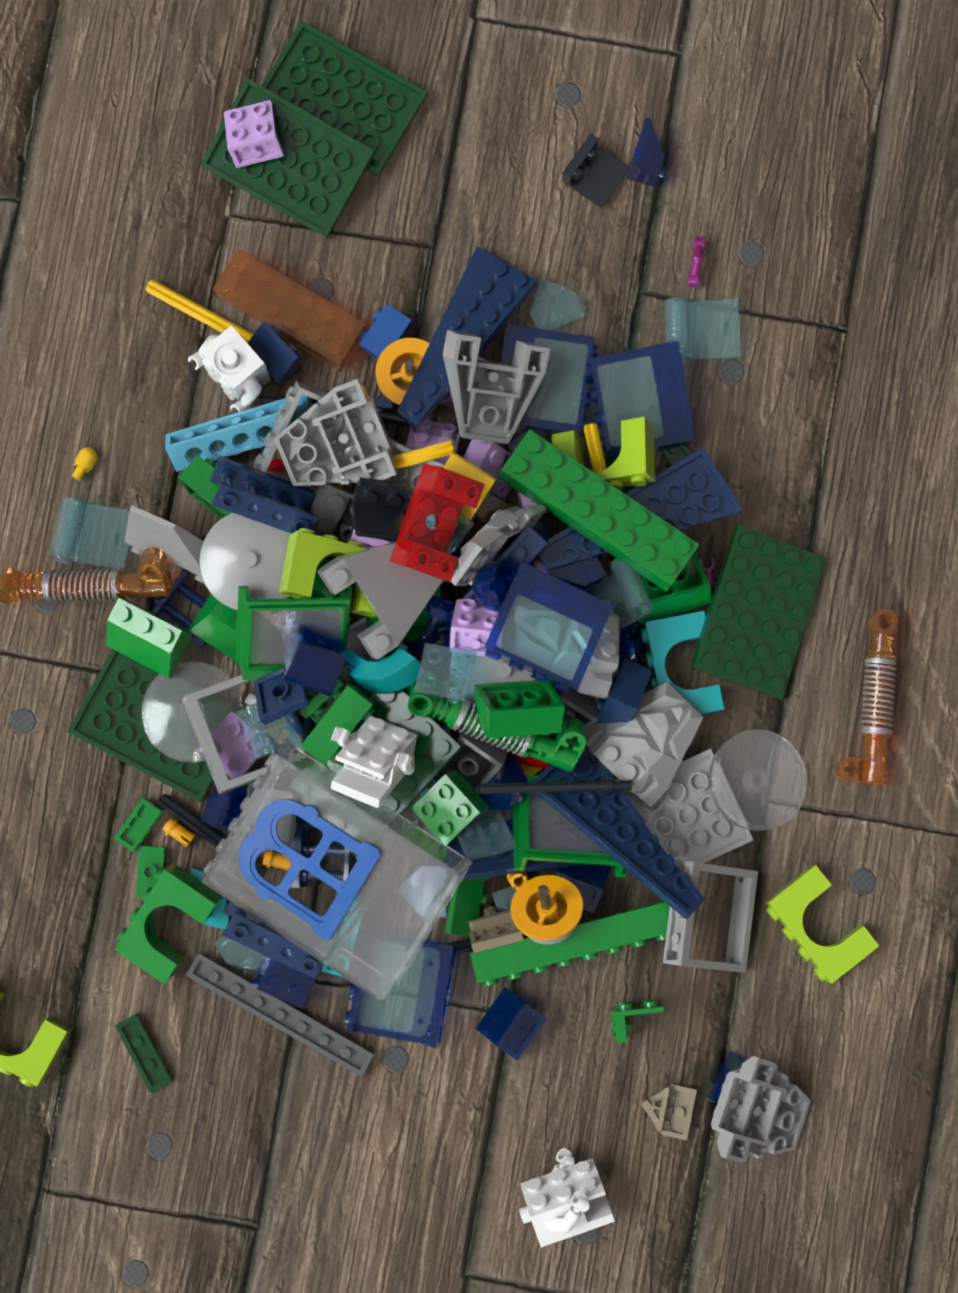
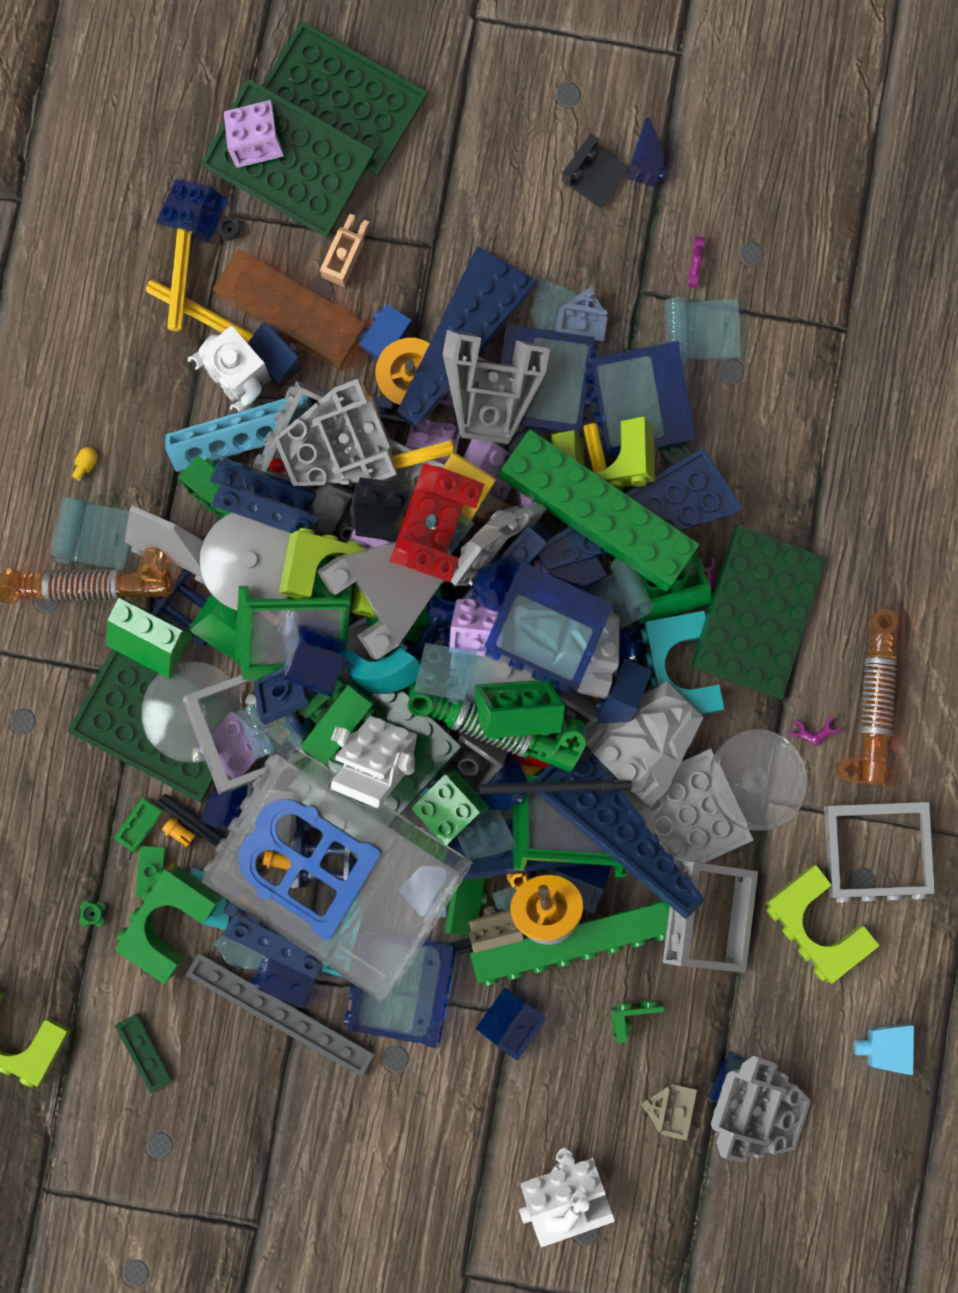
(86, 918): none -> green plate
(179, 280): none -> yellow axle
(192, 209): none -> clear blue bracket
(223, 229): none -> black plate
(344, 252): none -> light nougat hinge
(583, 317): none -> sand blue slope
(814, 739): none -> magenta arm
(871, 894): none -> light grey window
(889, 1048): none -> medium azure torso

